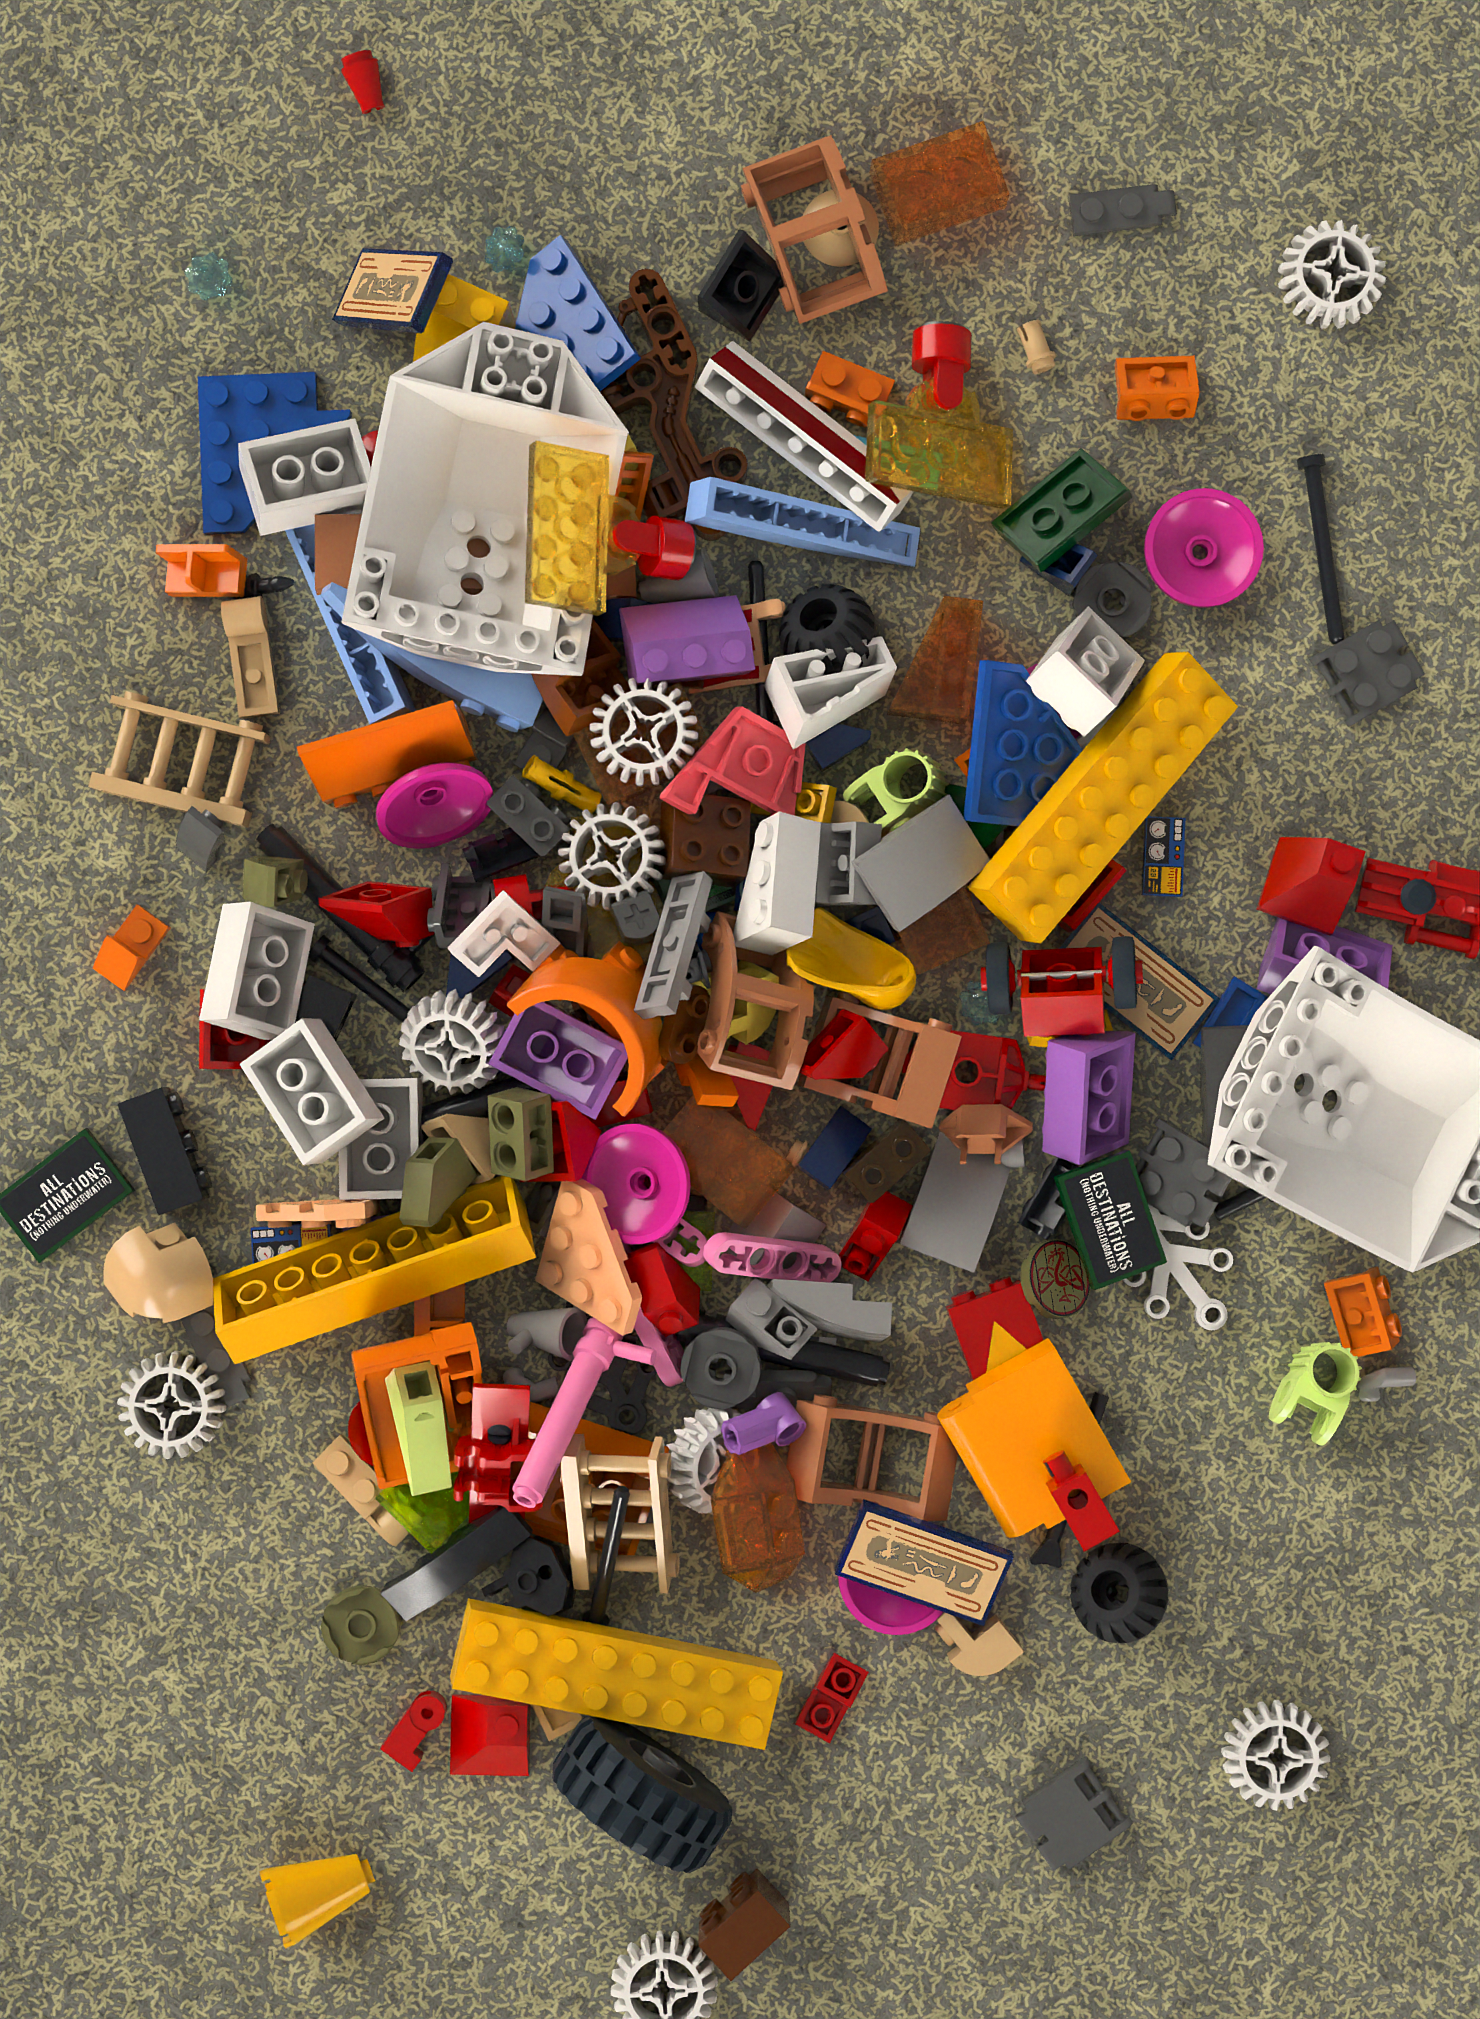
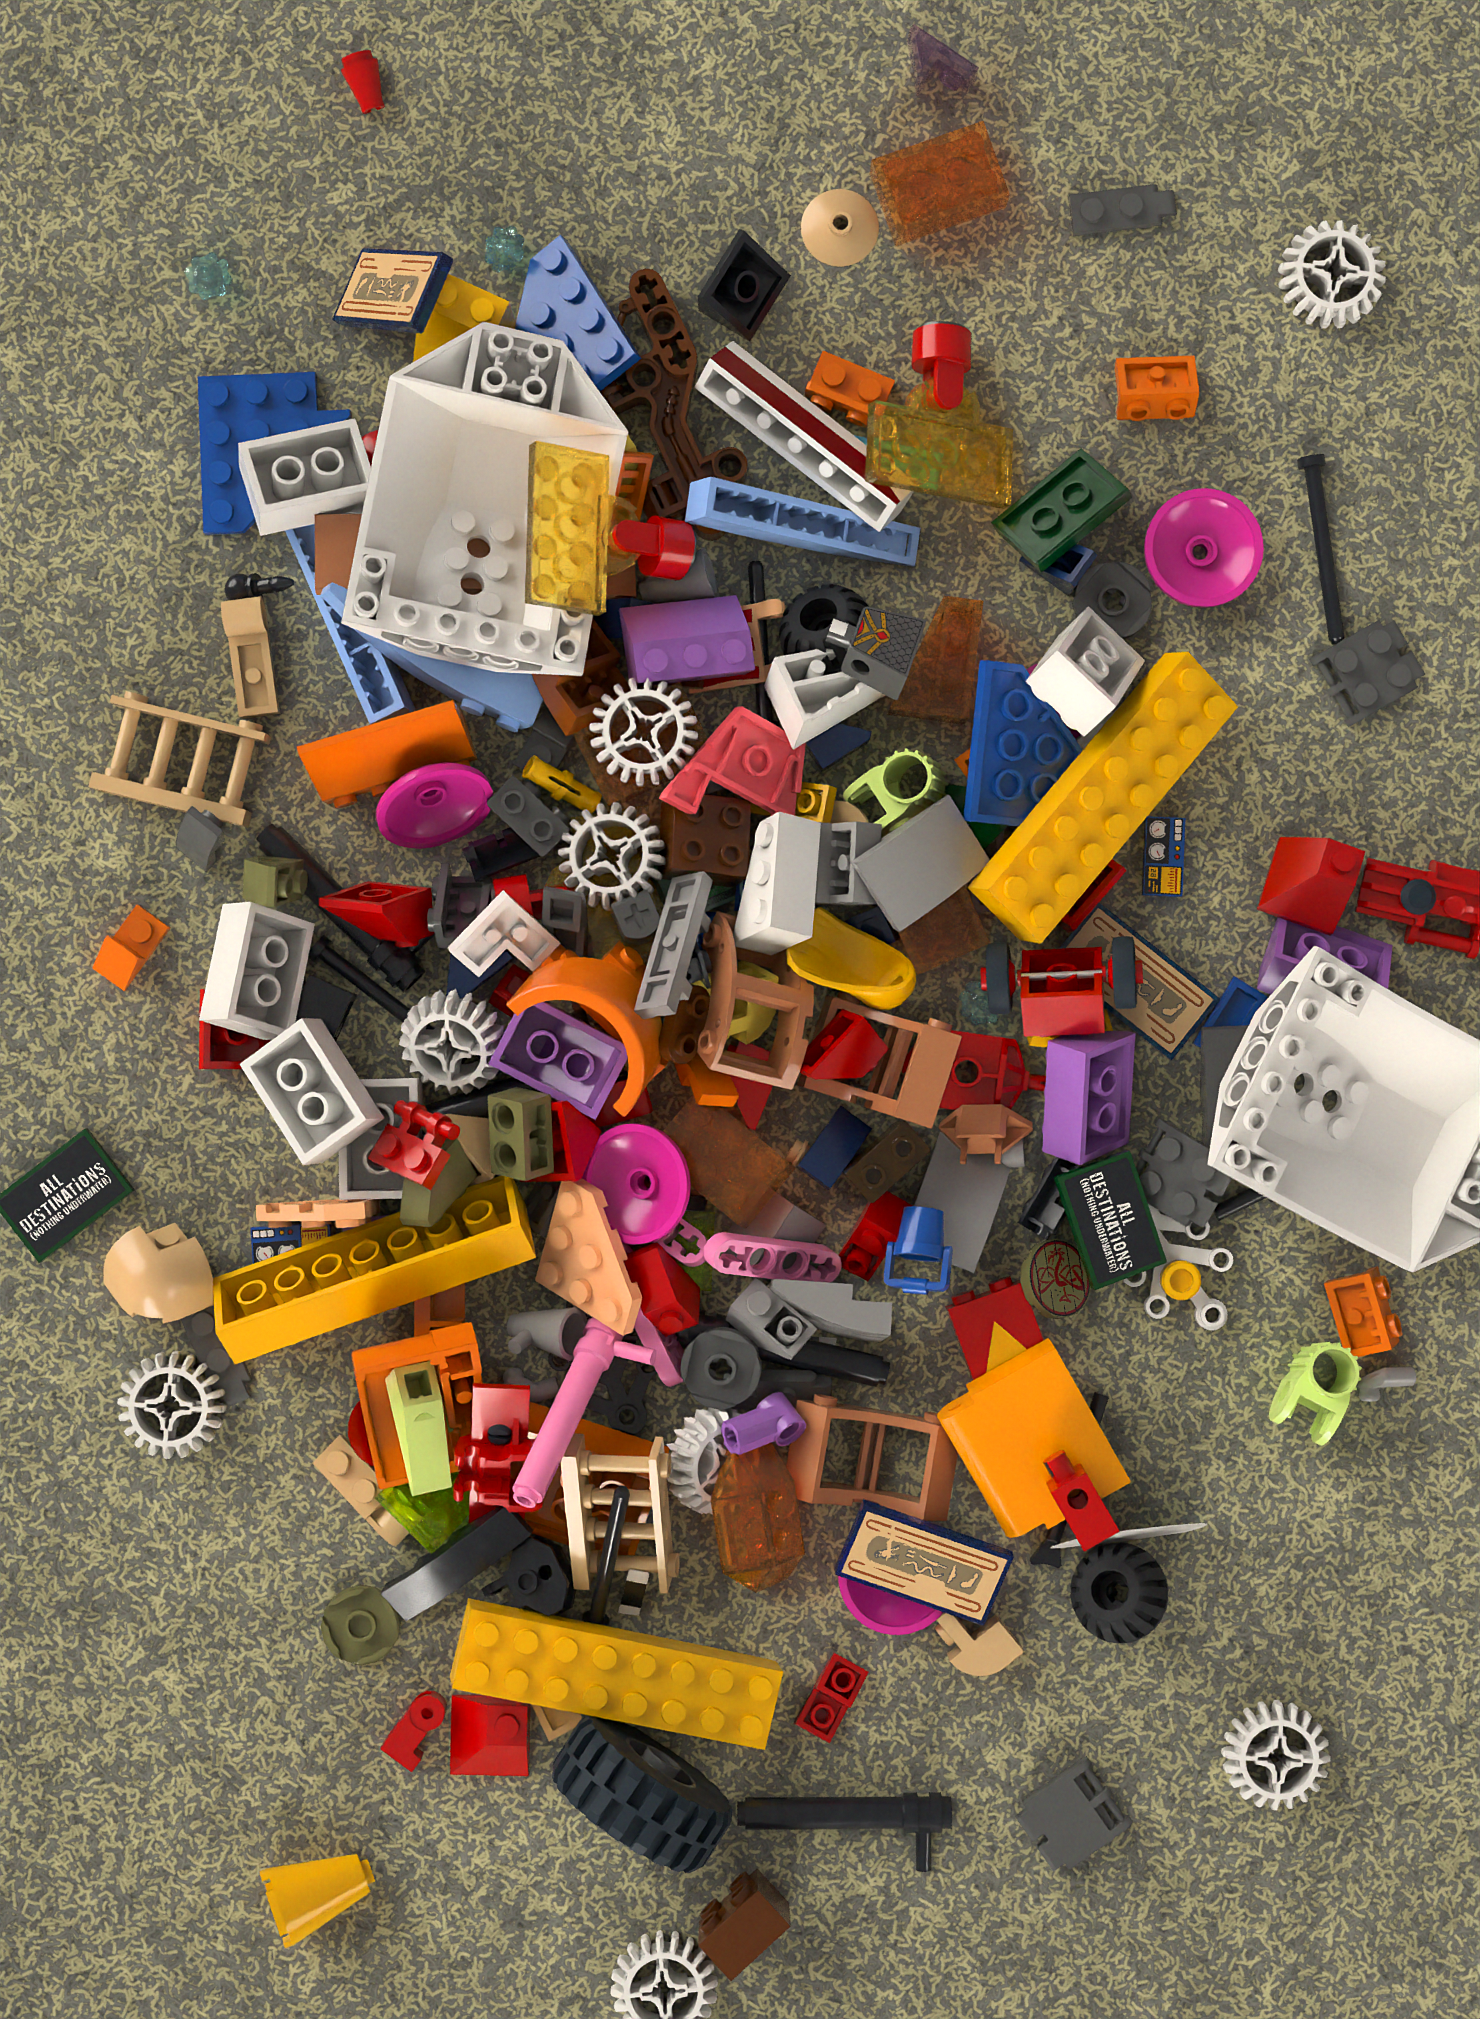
(165, 1149): black brick -> none
(203, 570): orange panel -> none
(410, 1156): none -> red plate
(633, 1592): none -> sticker
(795, 171): nougat window -> none
(878, 648): none -> torso
(905, 1812): none -> black cylinder
(919, 1240): none -> blue piece
(931, 56): none -> slope
(1036, 347): tan pin -> none
(1139, 1534): none -> white sticker
(1180, 1279): none -> yellow tile

